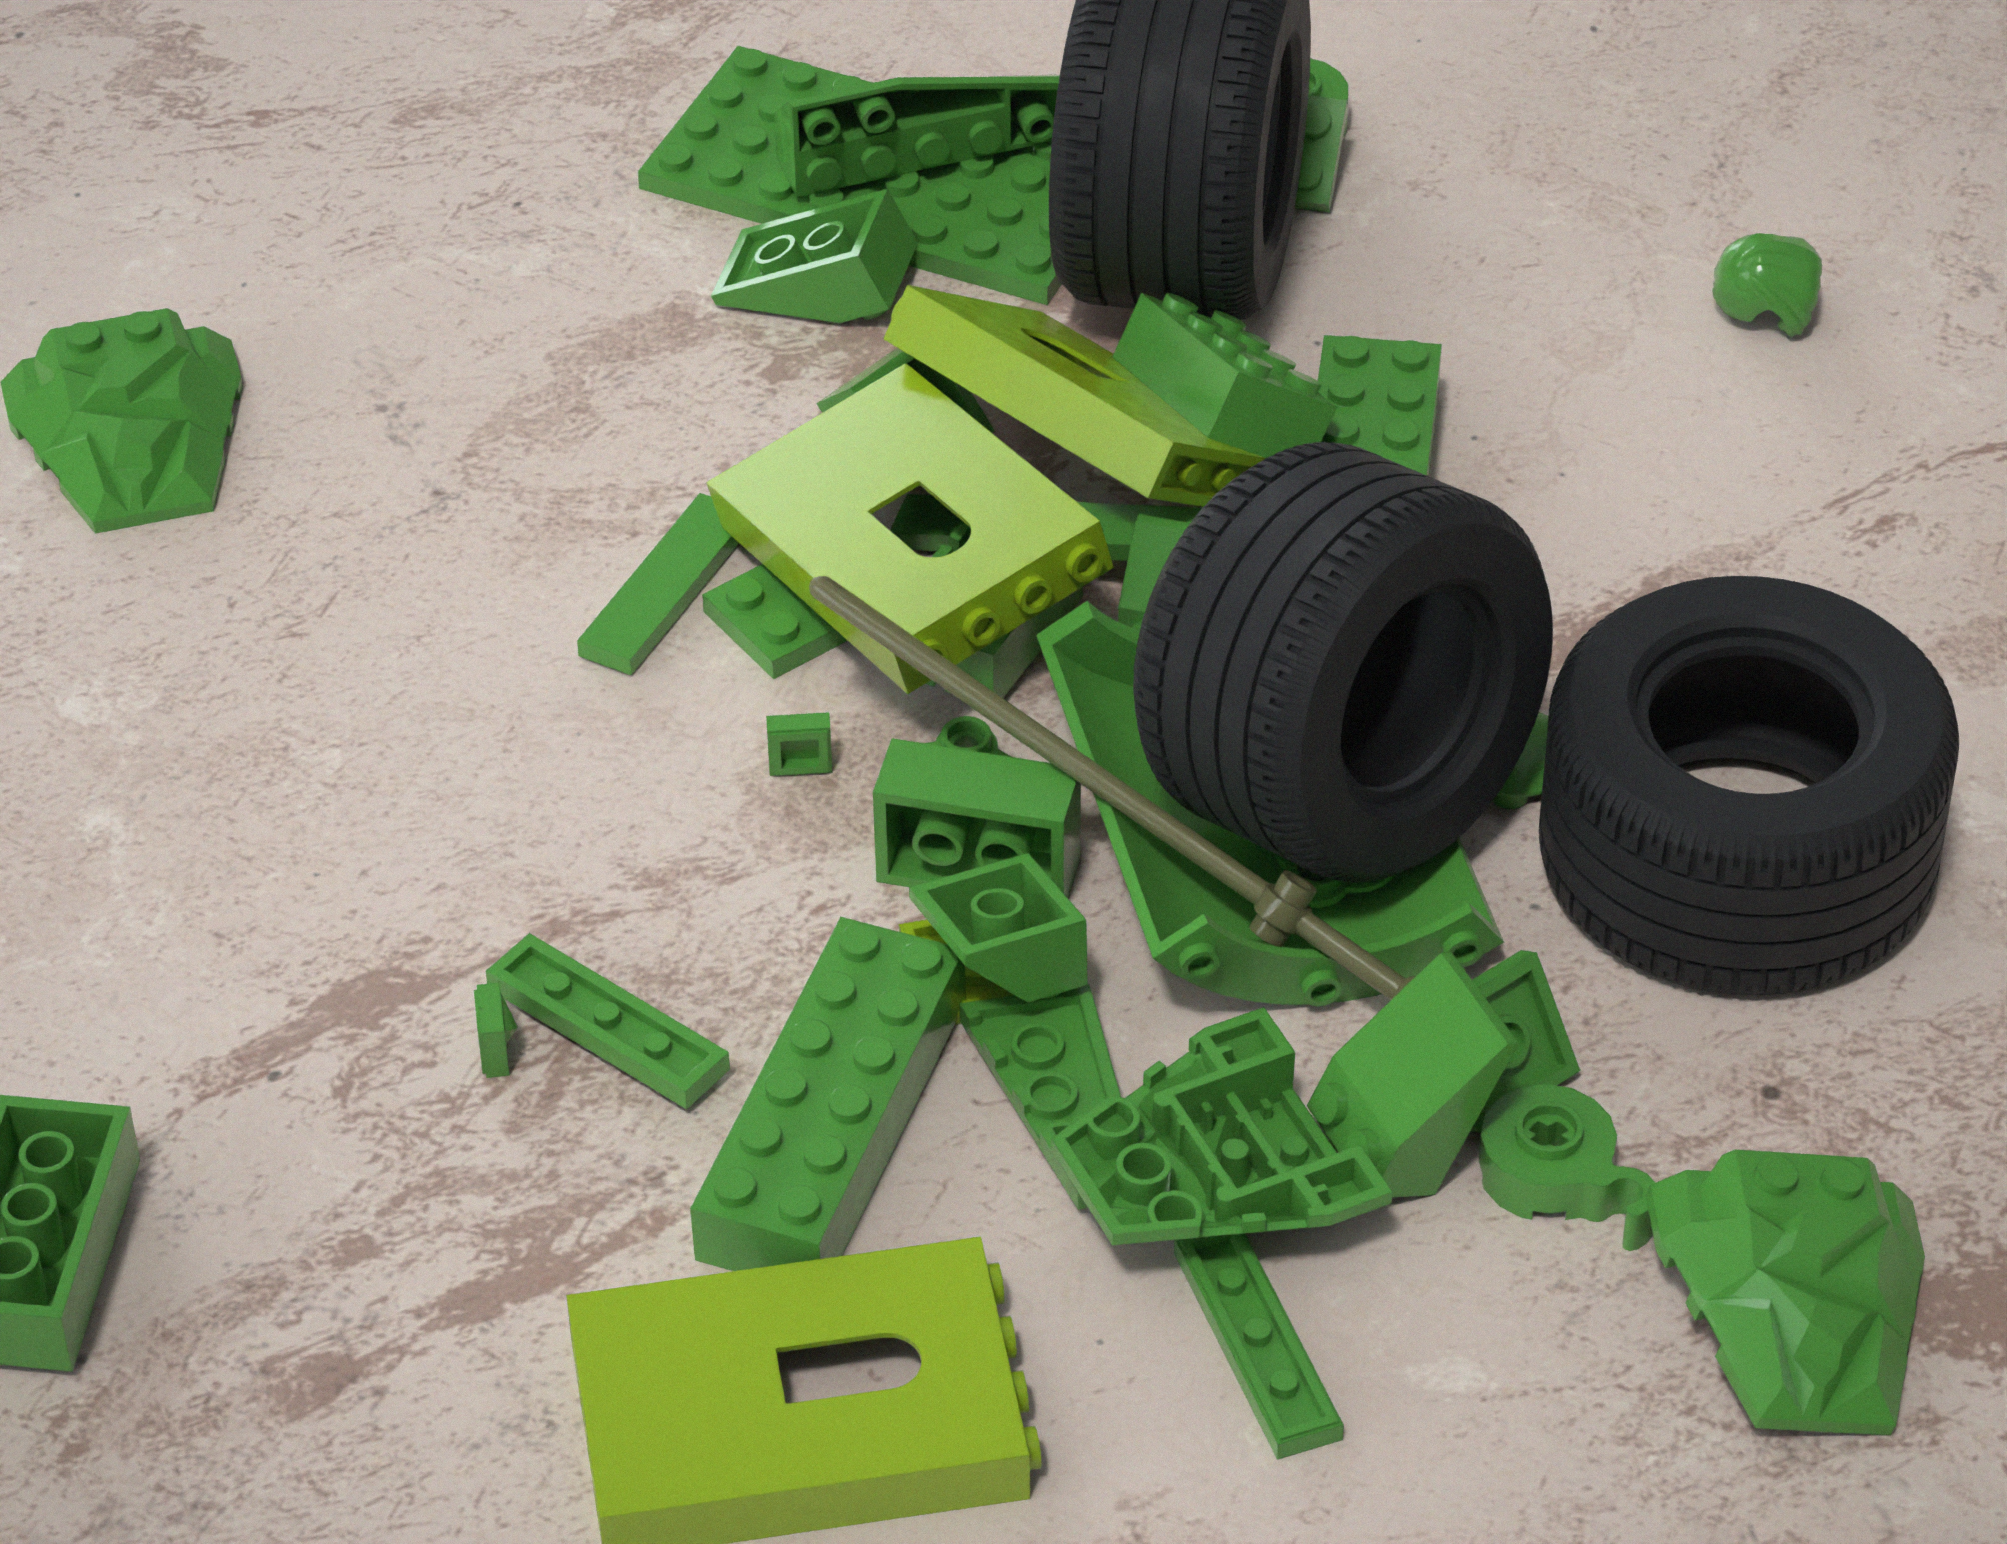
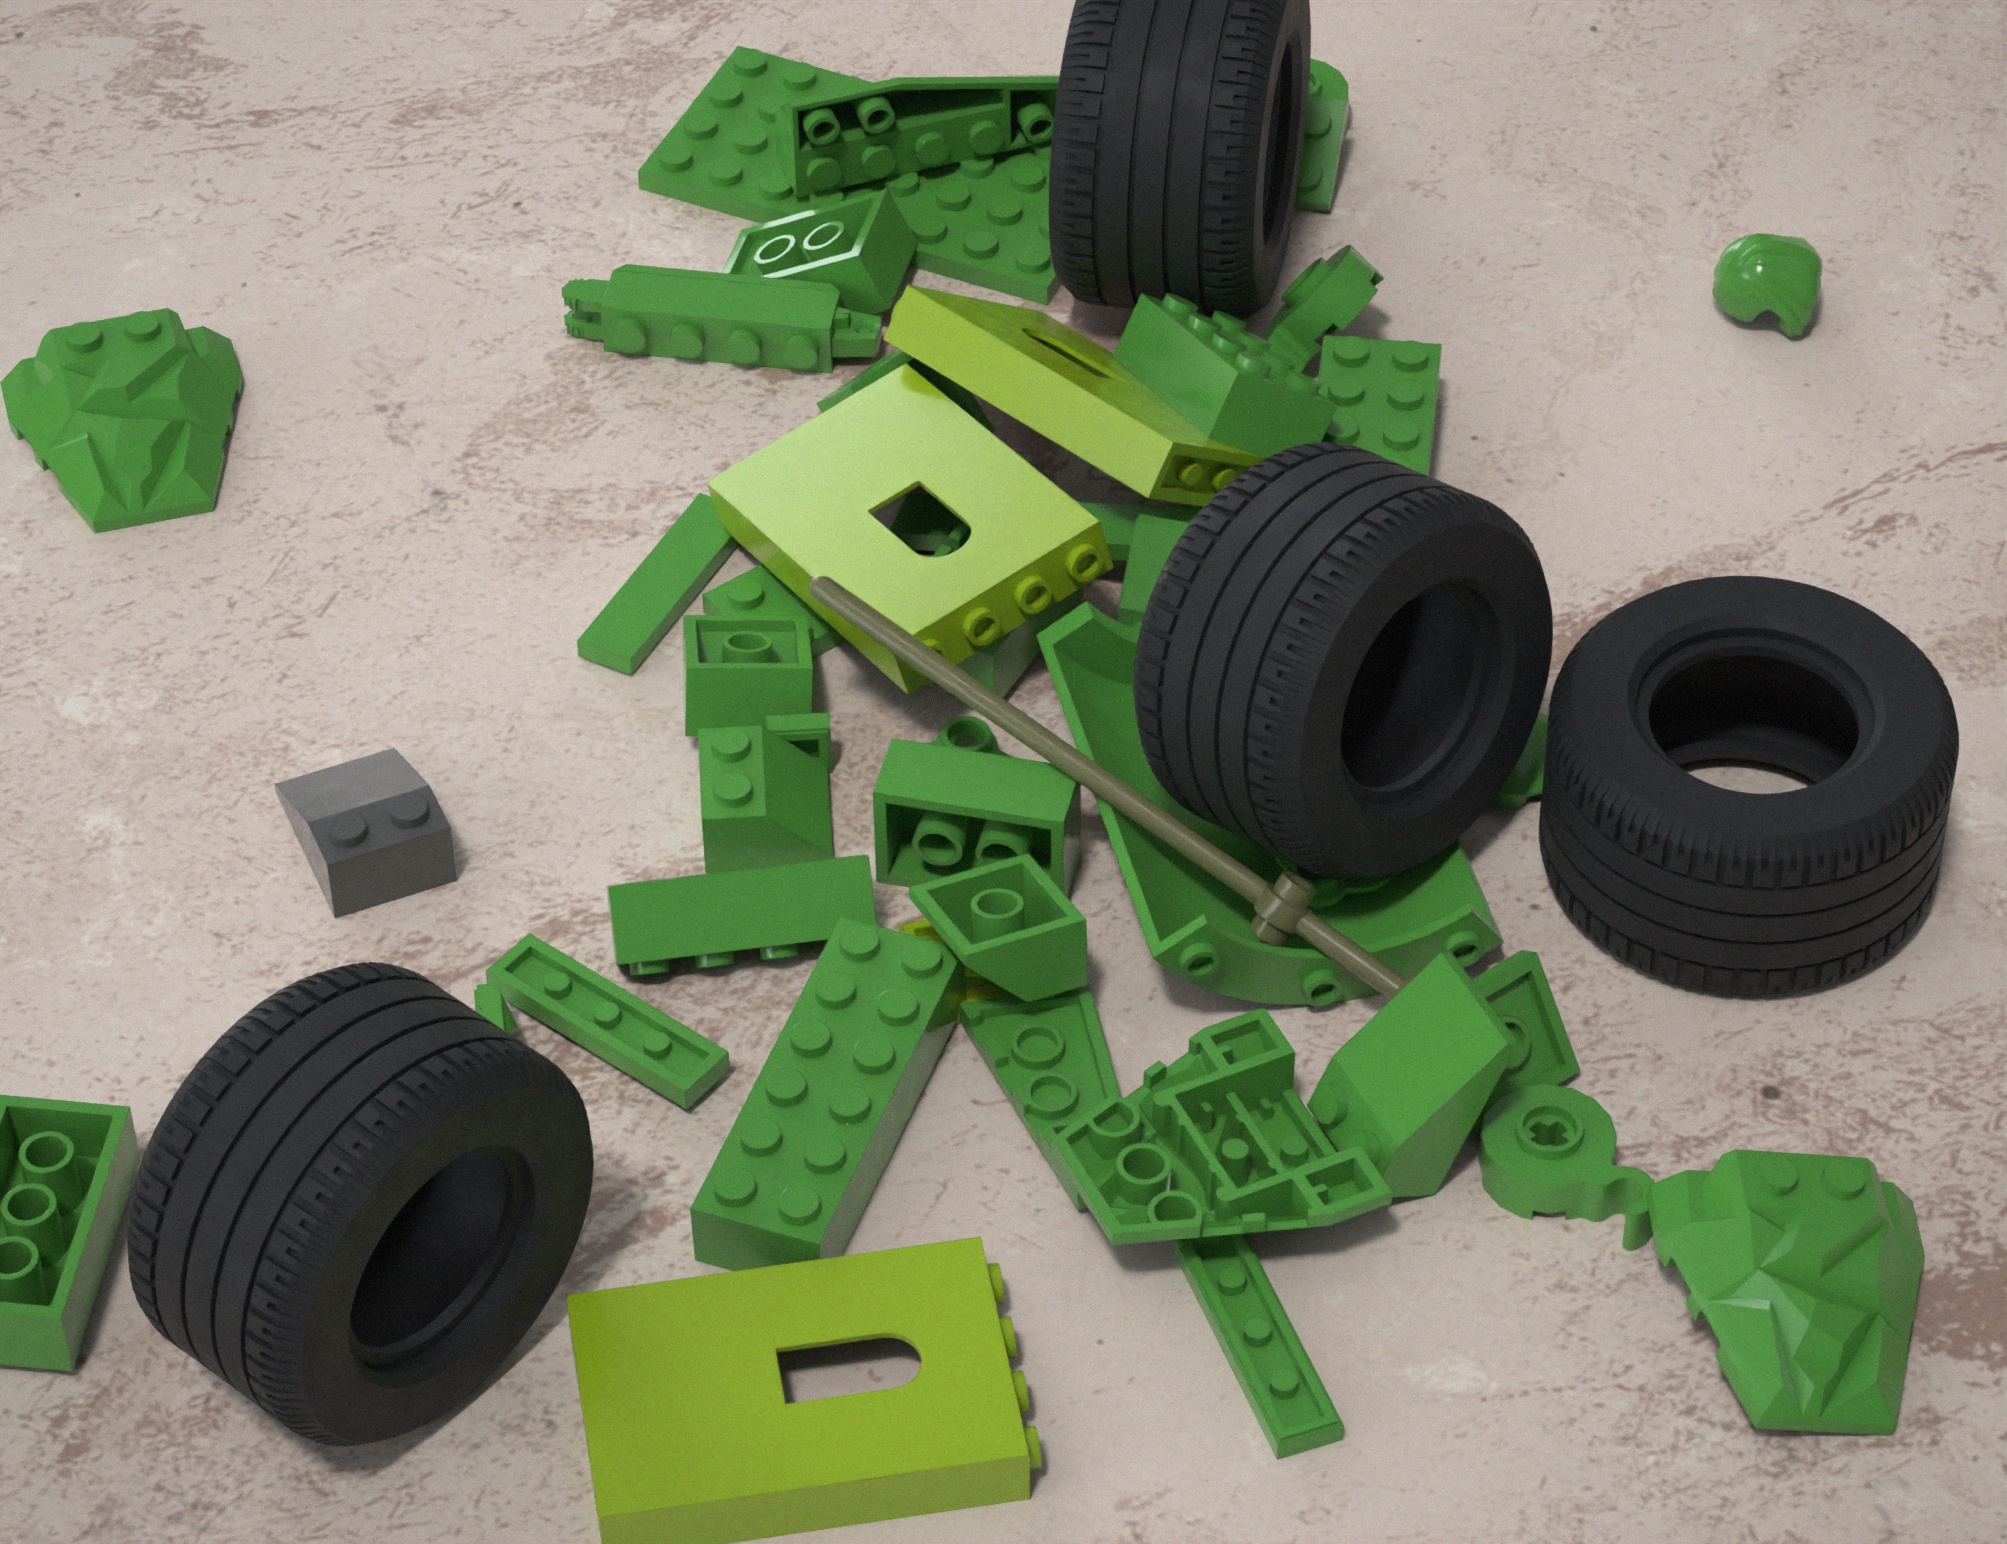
(359, 1203): none -> black tyre
(369, 831): none -> dark grey slope
(720, 318): none -> bright green hinge
(736, 911): none -> bright green brick
(745, 669): none -> bright green slope
(760, 800): none -> bright green slope
(1320, 302): none -> bright green piece

